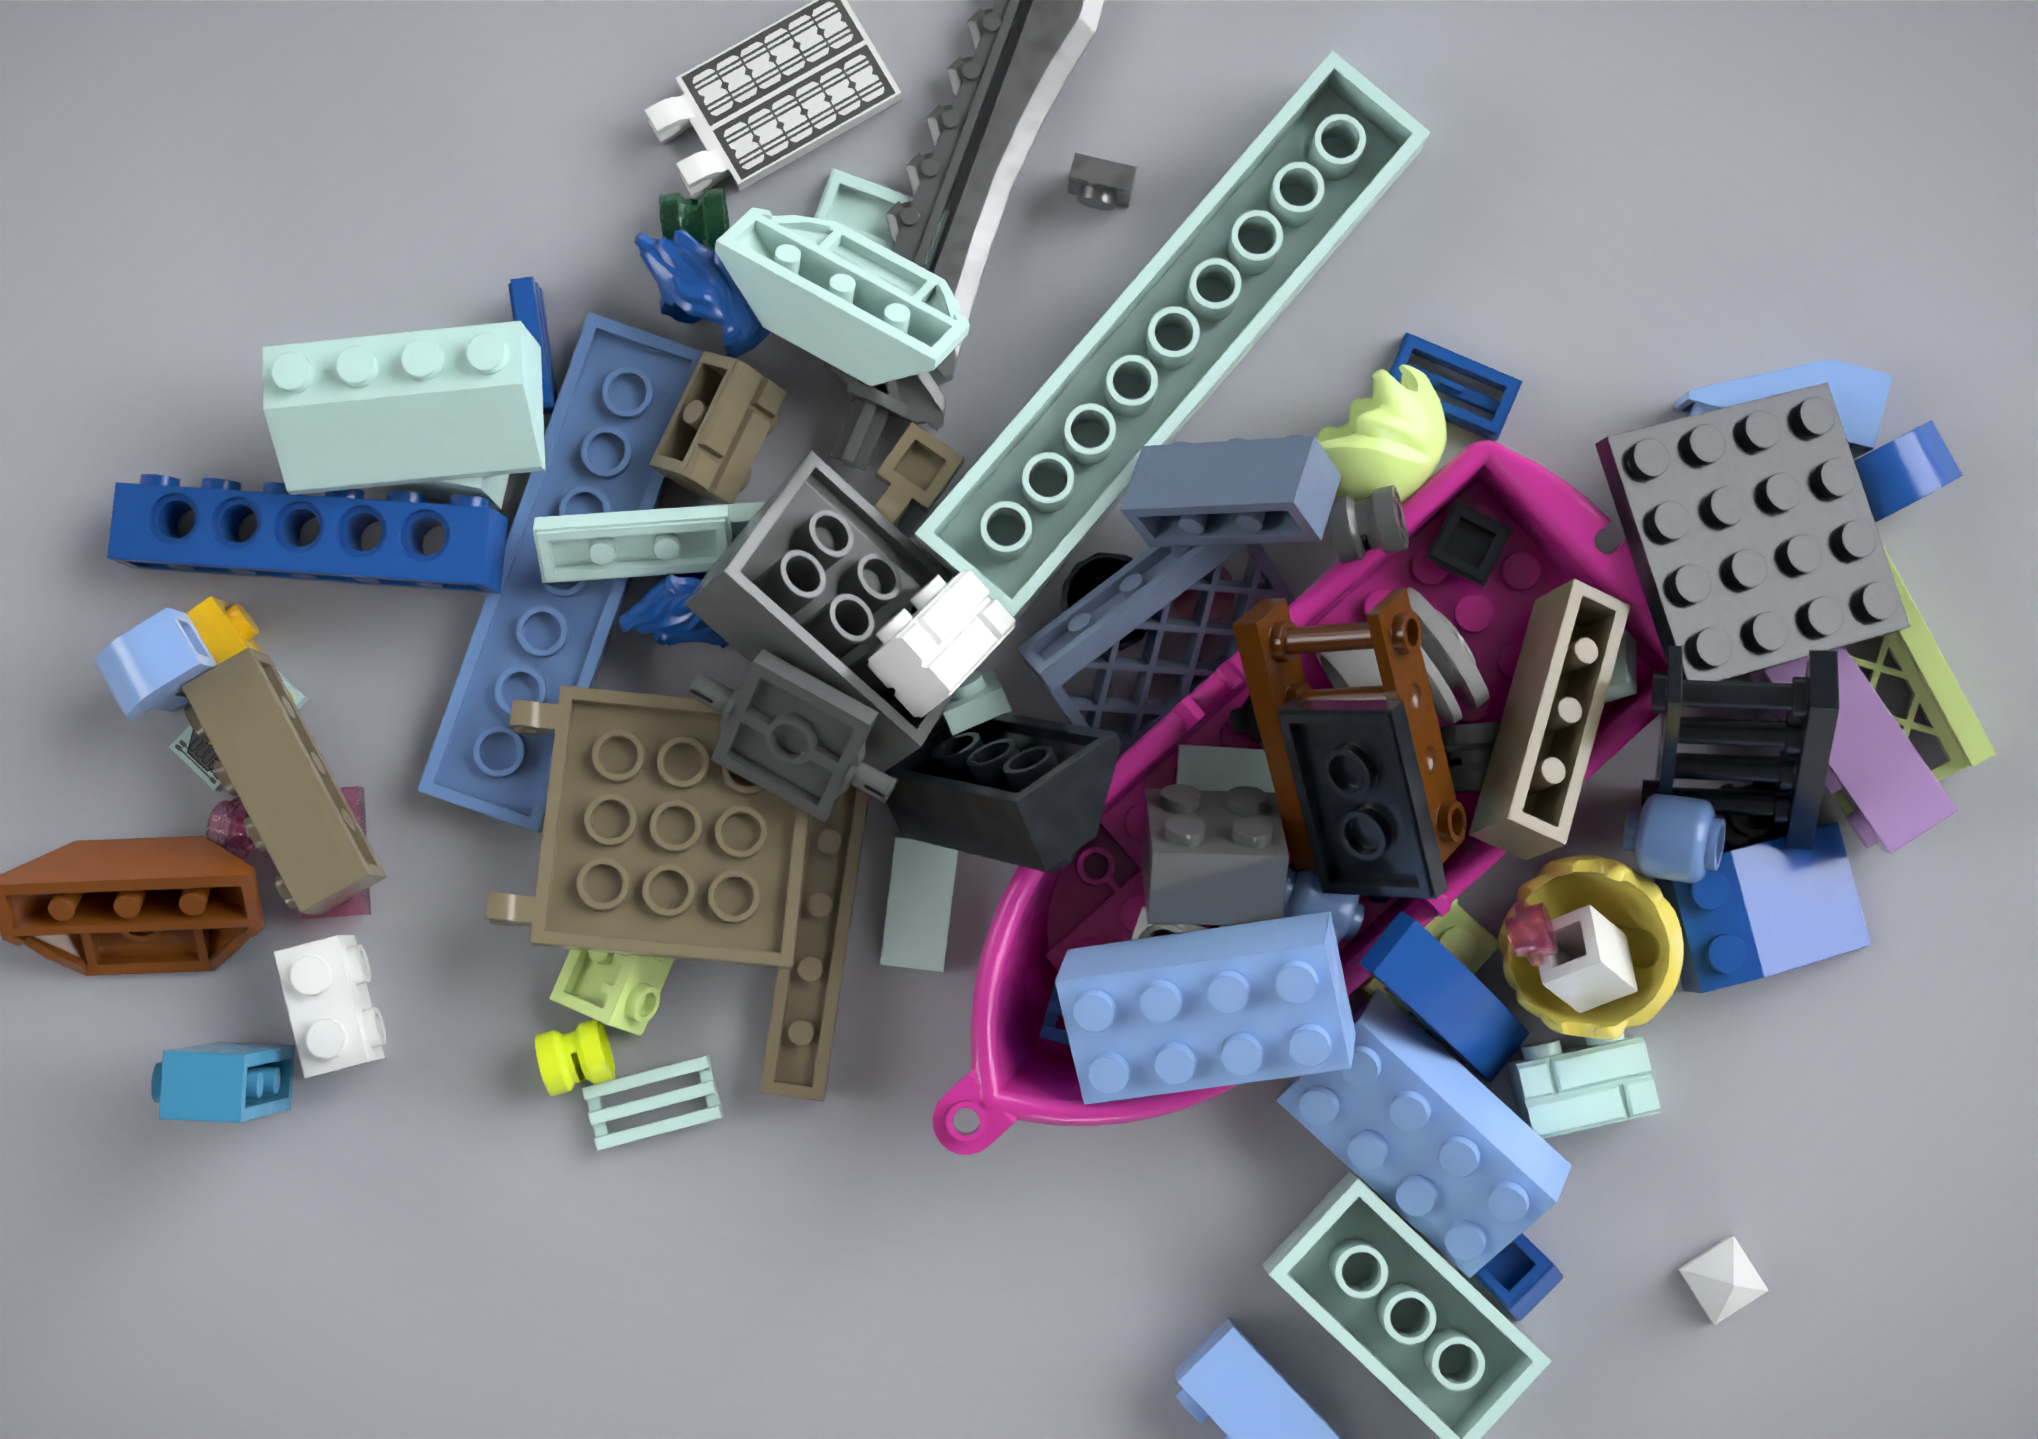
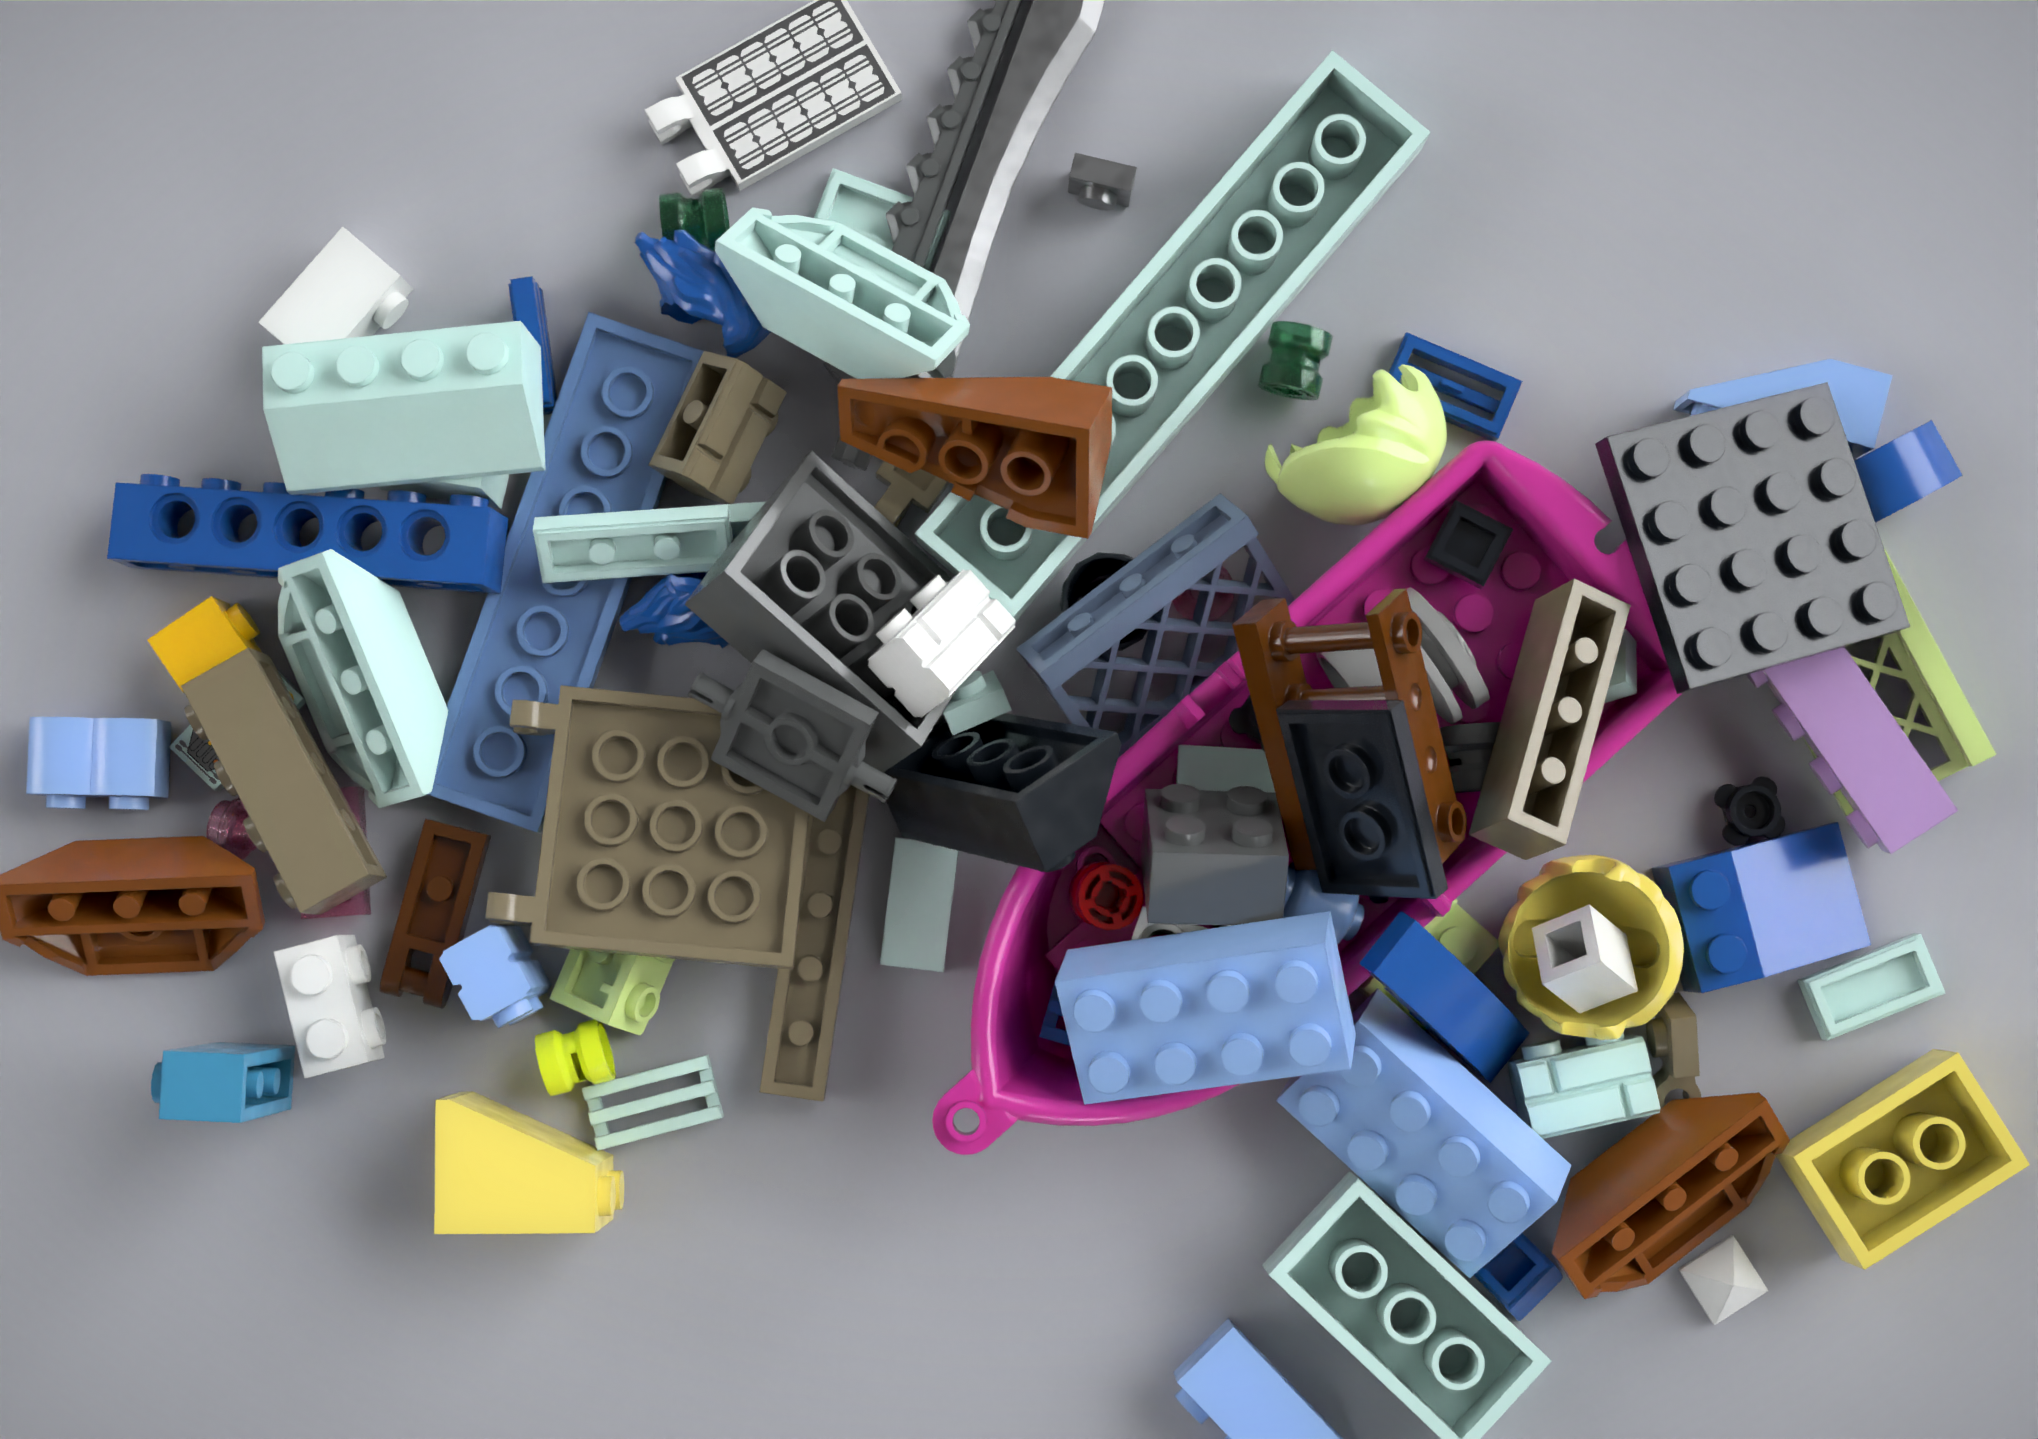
(98, 759): none -> light blue brick
(152, 663): light blue brick -> none
(339, 296): none -> white brick
(362, 675): none -> light aqua wedge
(434, 909): none -> reddish brown plate
(496, 975): none -> light blue brick
(516, 1173): none -> light yellow slope
(1008, 439): none -> dark orange wedge
(1094, 895): none -> red wheel
(1232, 492): sand blue brick -> none
(1295, 360): none -> clear green wheel
(1368, 524): dark grey wheel -> none
(1531, 932): clear pink plate -> none
(1665, 1190): none -> dark orange wedge
(1675, 838): medium blue head -> none
(1675, 1041): none -> dark tan plate
(1804, 734): black fence -> none
(1871, 986): none -> light aqua tile
(1901, 1158): none -> light yellow brick

